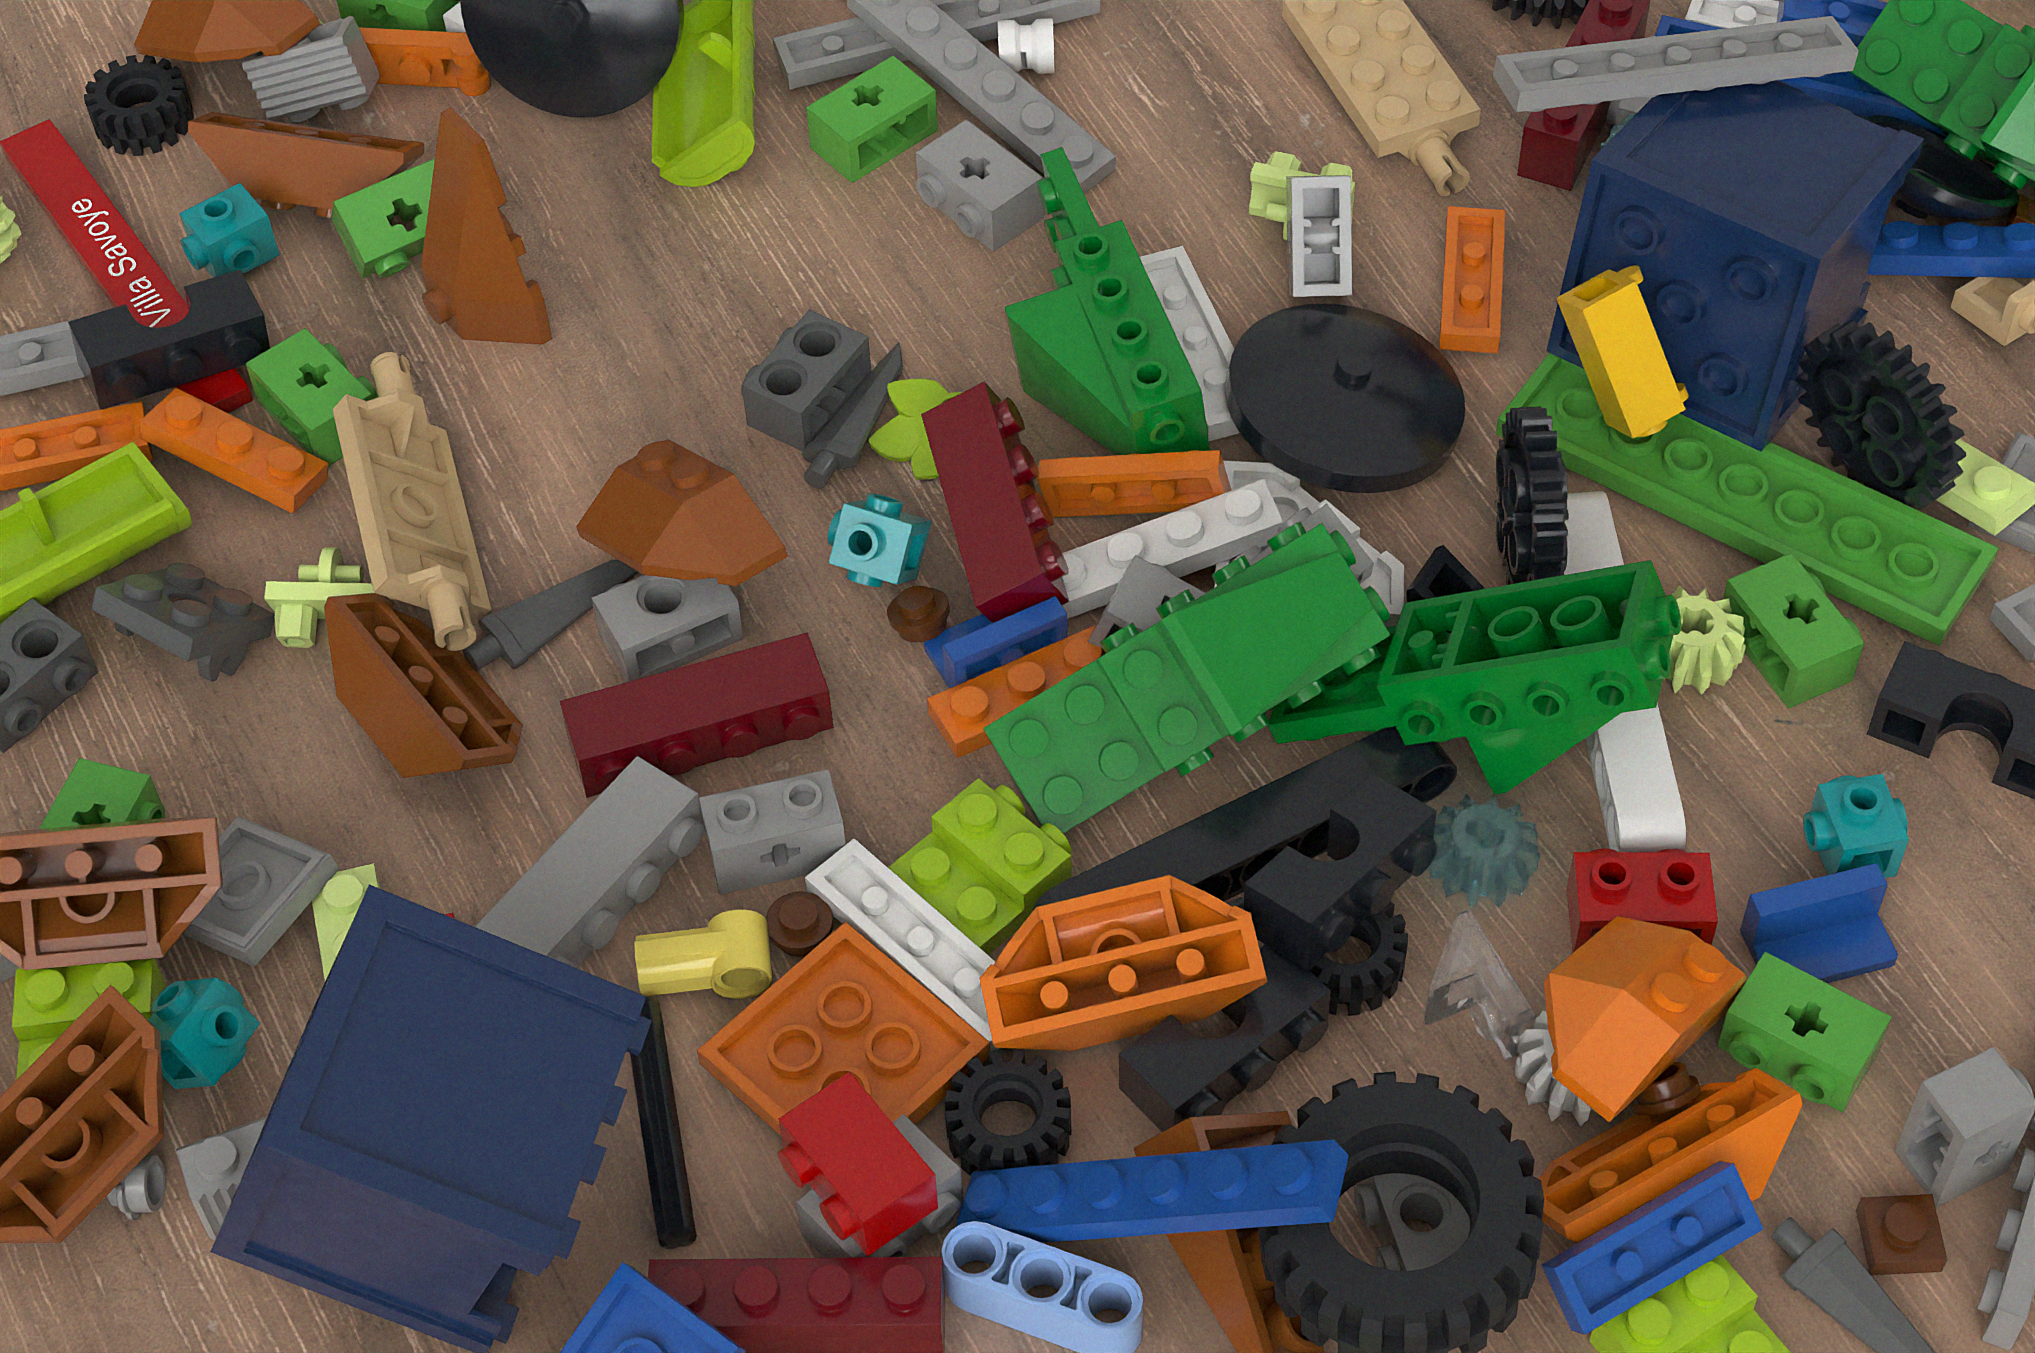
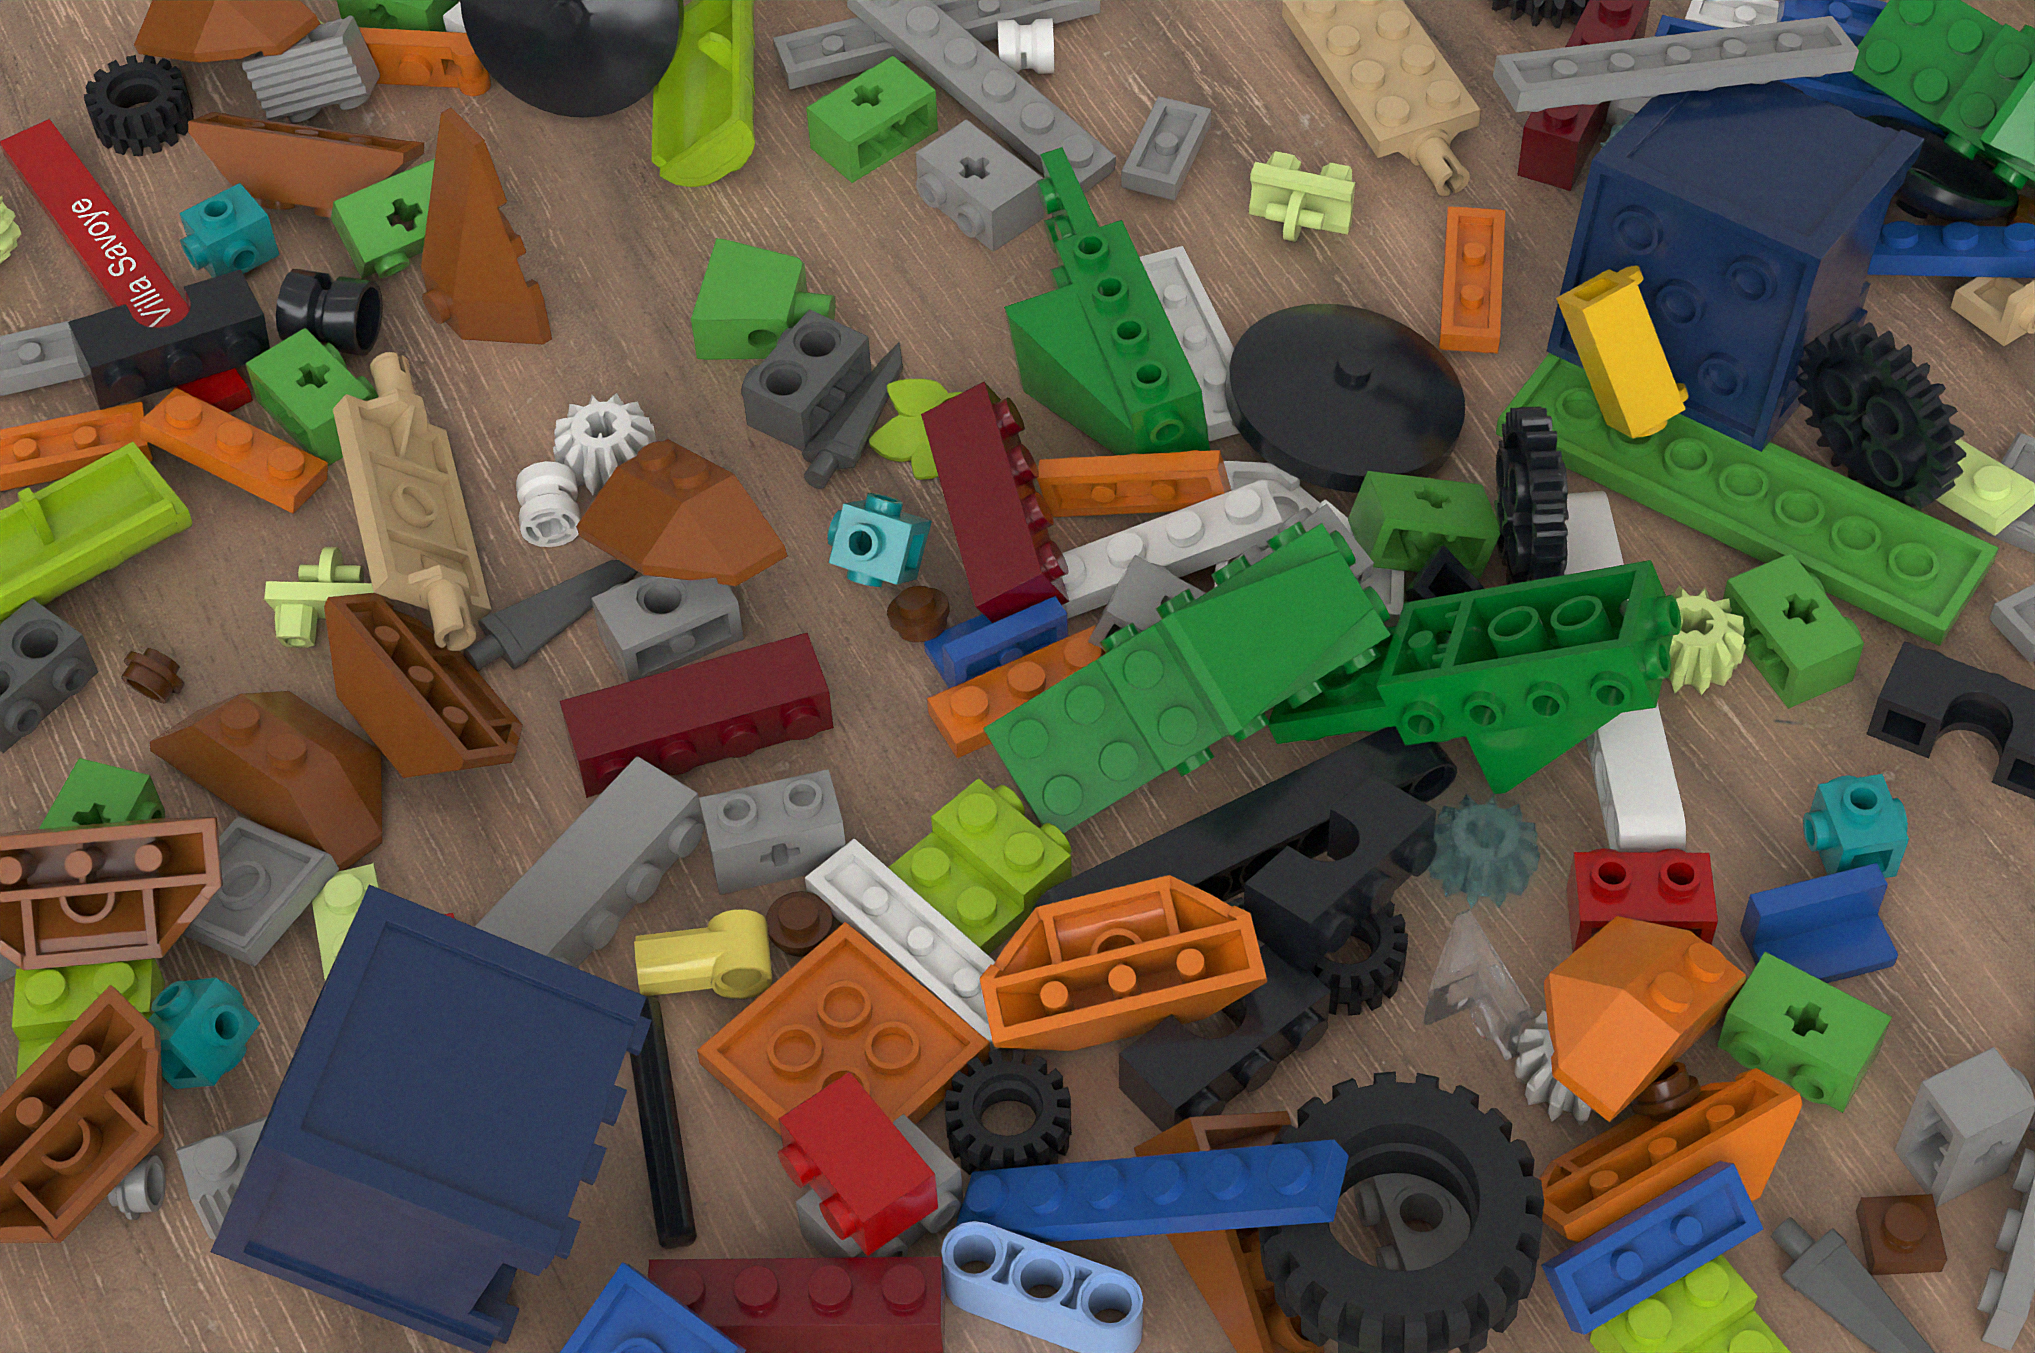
(152, 674): none -> reddish brown plate
(207, 627): dark grey piece -> none
(284, 770): none -> dark orange wedge
(333, 311): none -> black wheel
(548, 504): none -> white wheel
(600, 439): none -> white gear
(751, 301): none -> bright green torso
(1166, 148): none -> light grey plate
(1319, 235): light grey brick -> none
(1407, 517): none -> bright green brick

